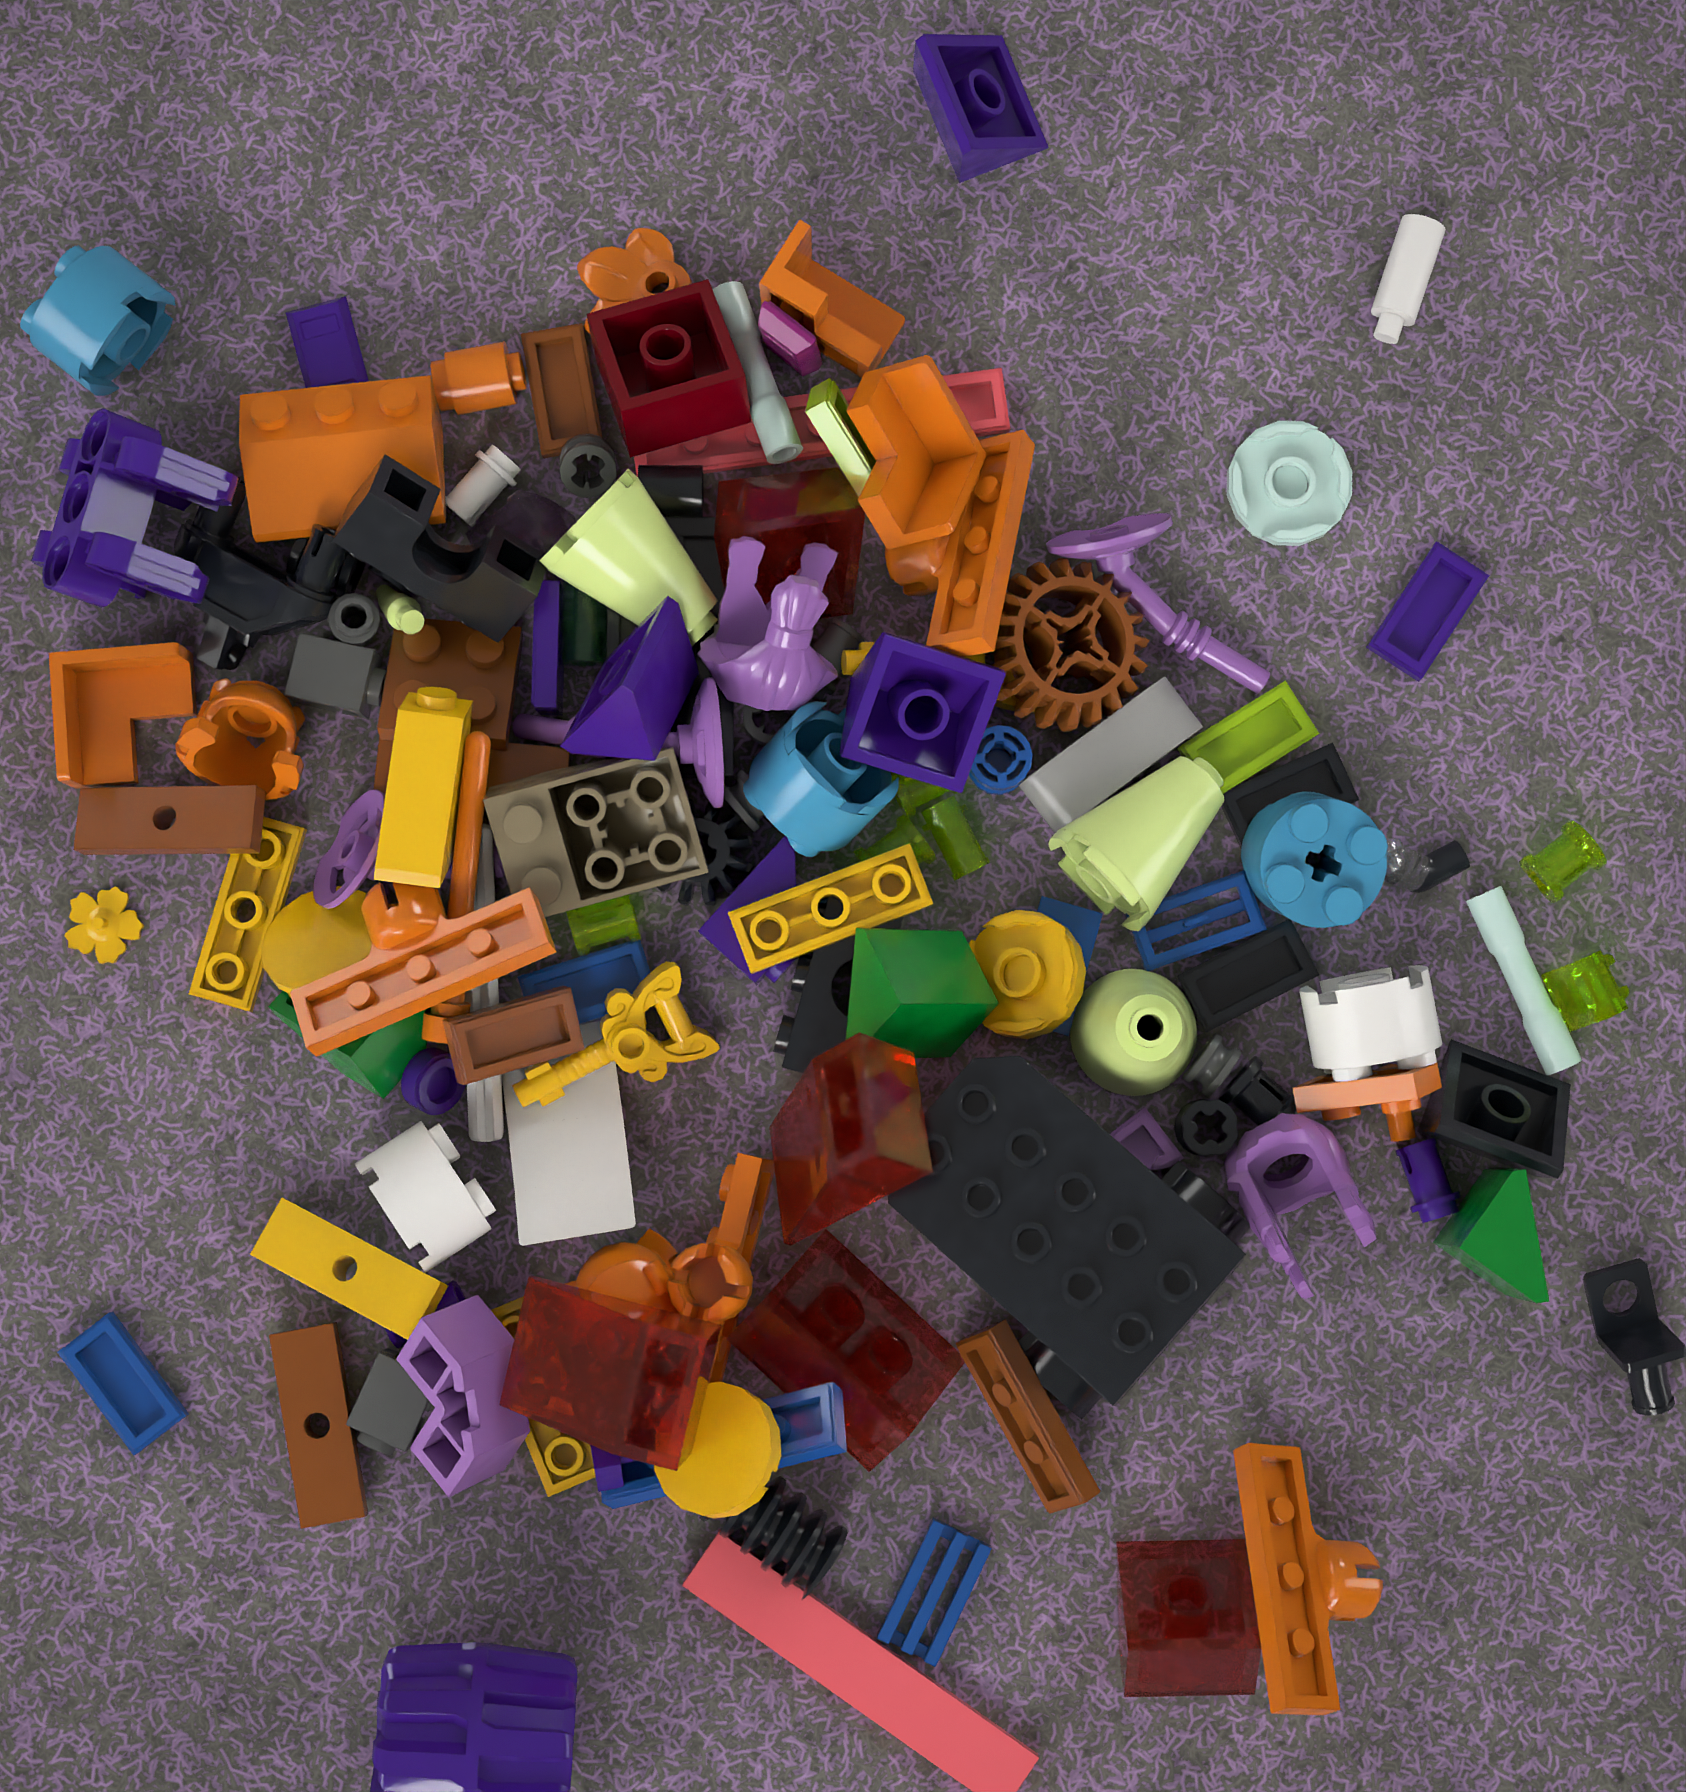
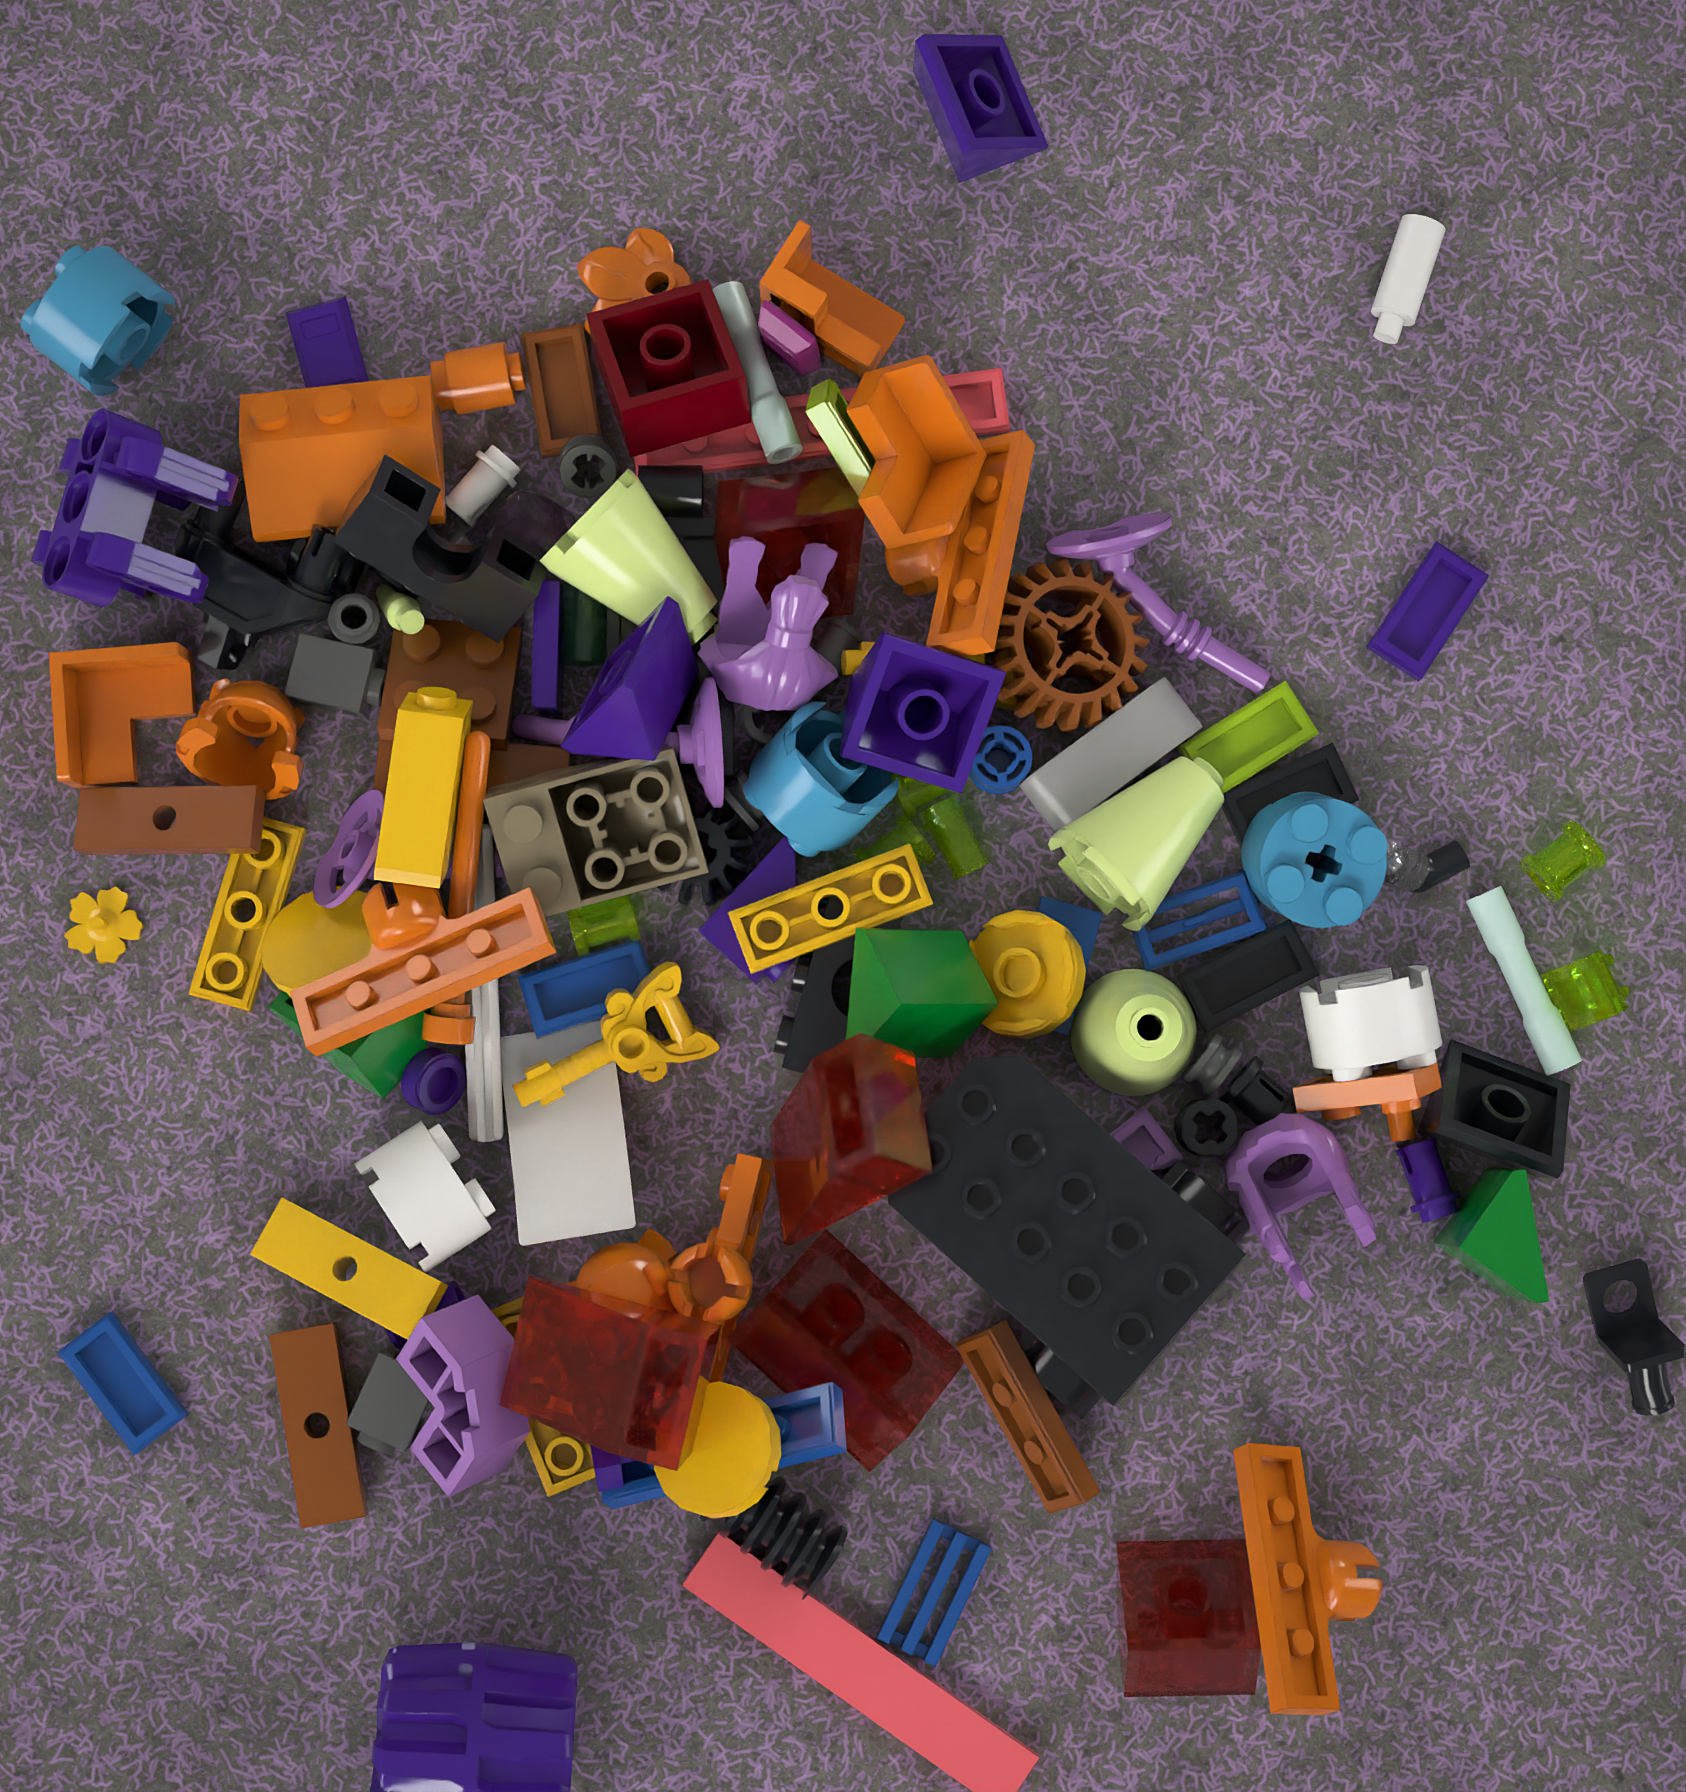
(513, 1035): dark orange tile -> none
(1273, 497): light aqua tile -> none

